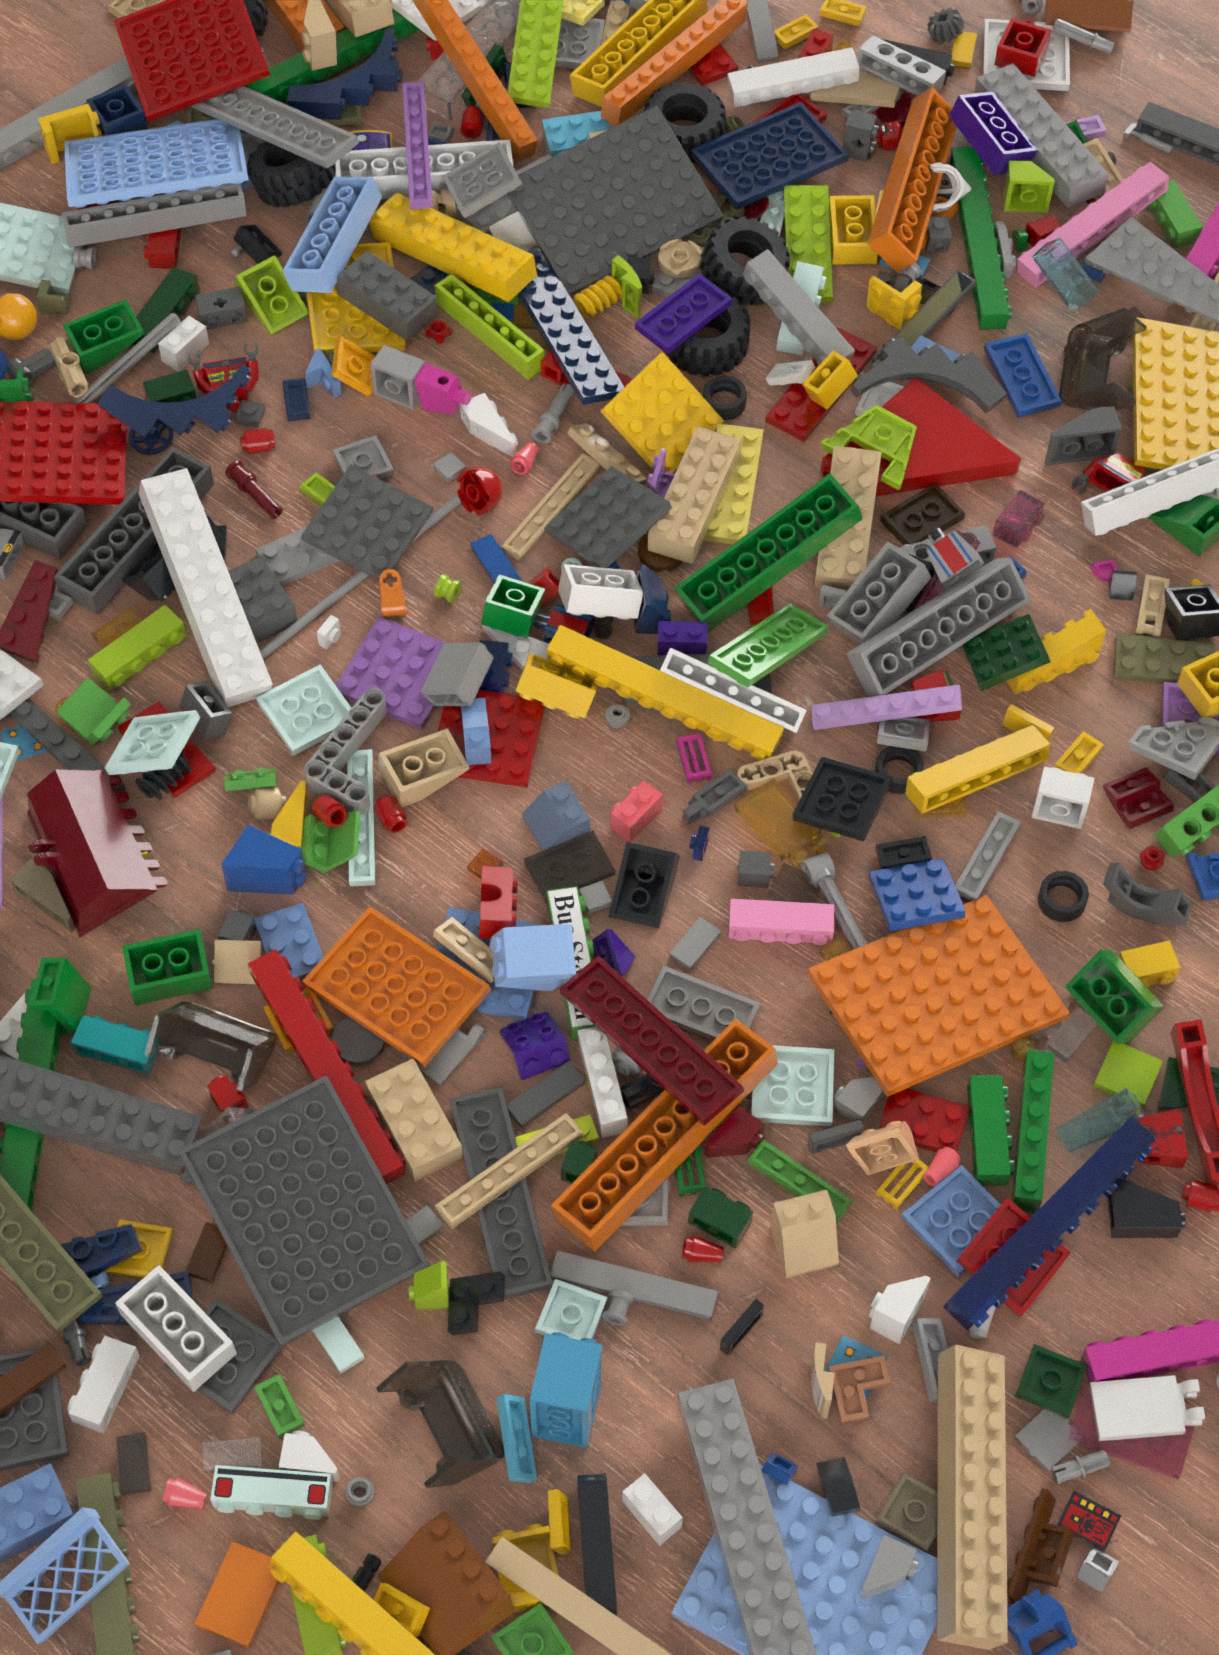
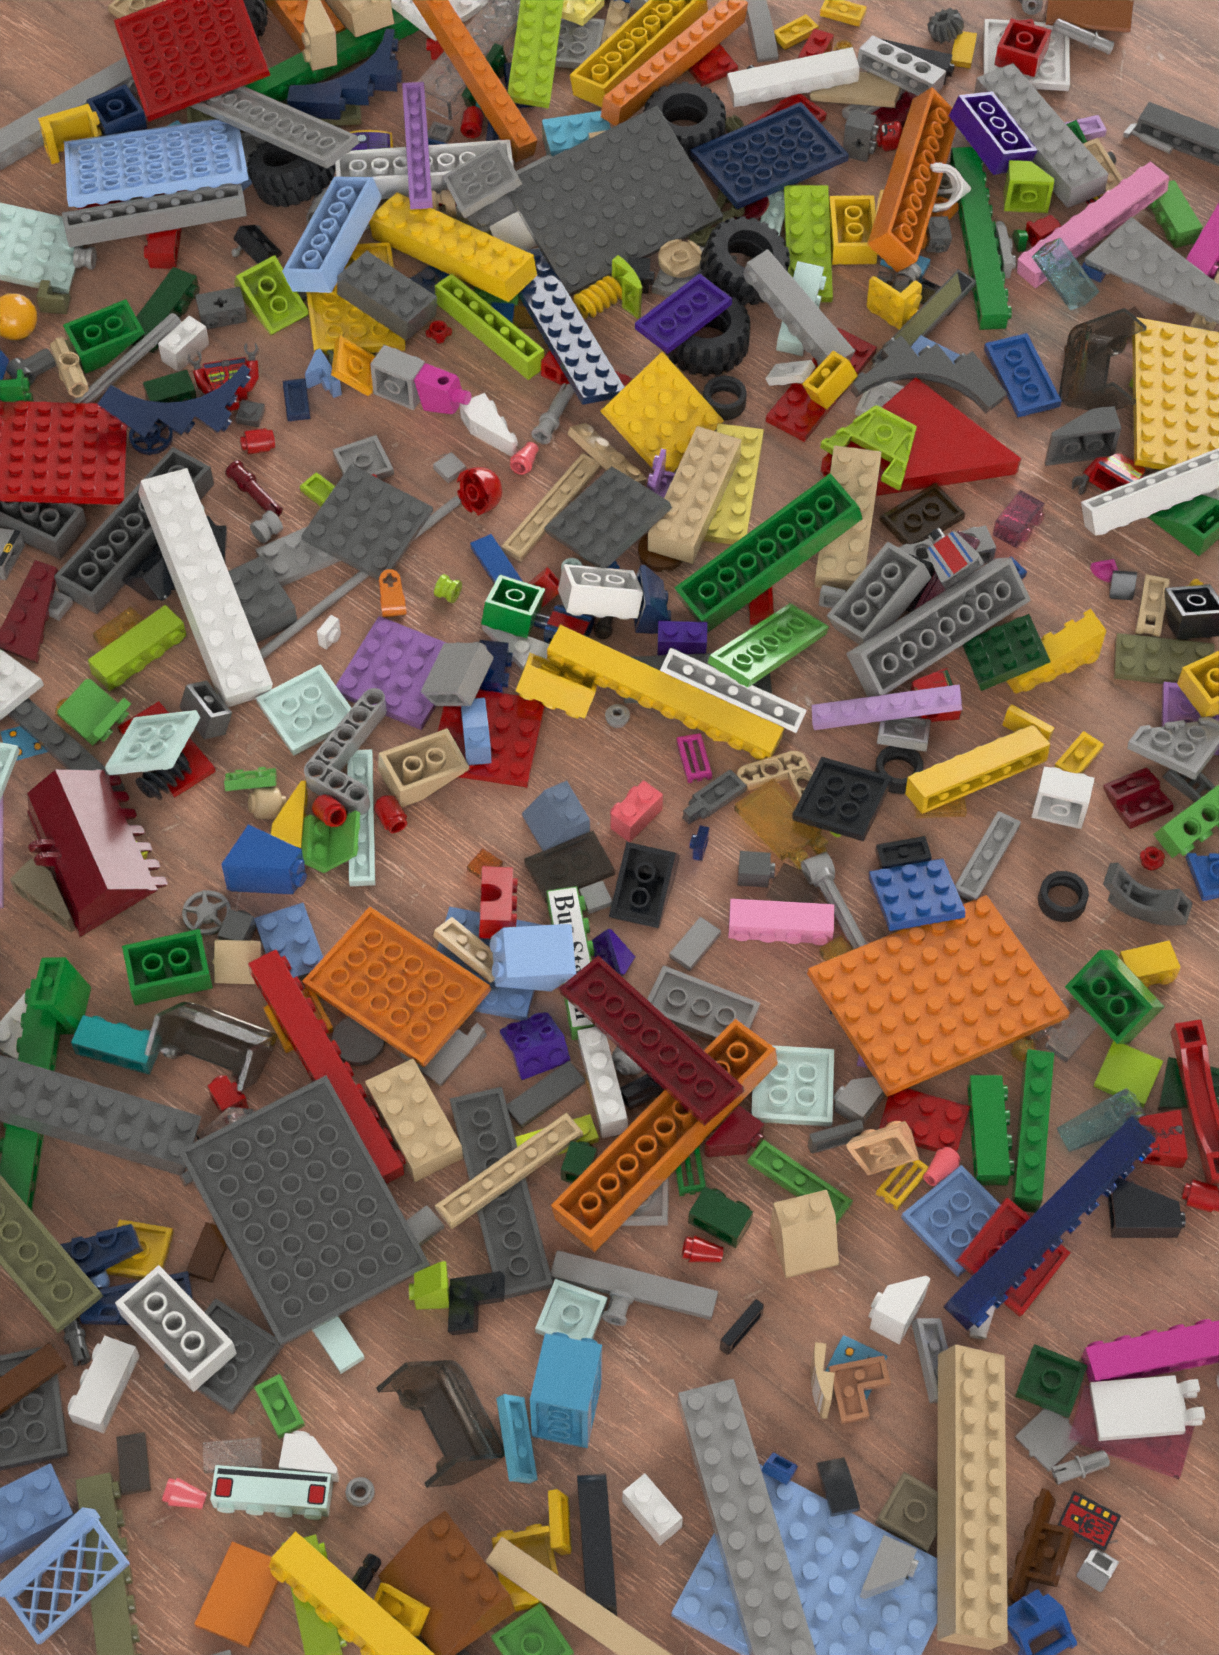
(205, 912): none -> light grey wheel
(267, 526): none -> light grey wheel

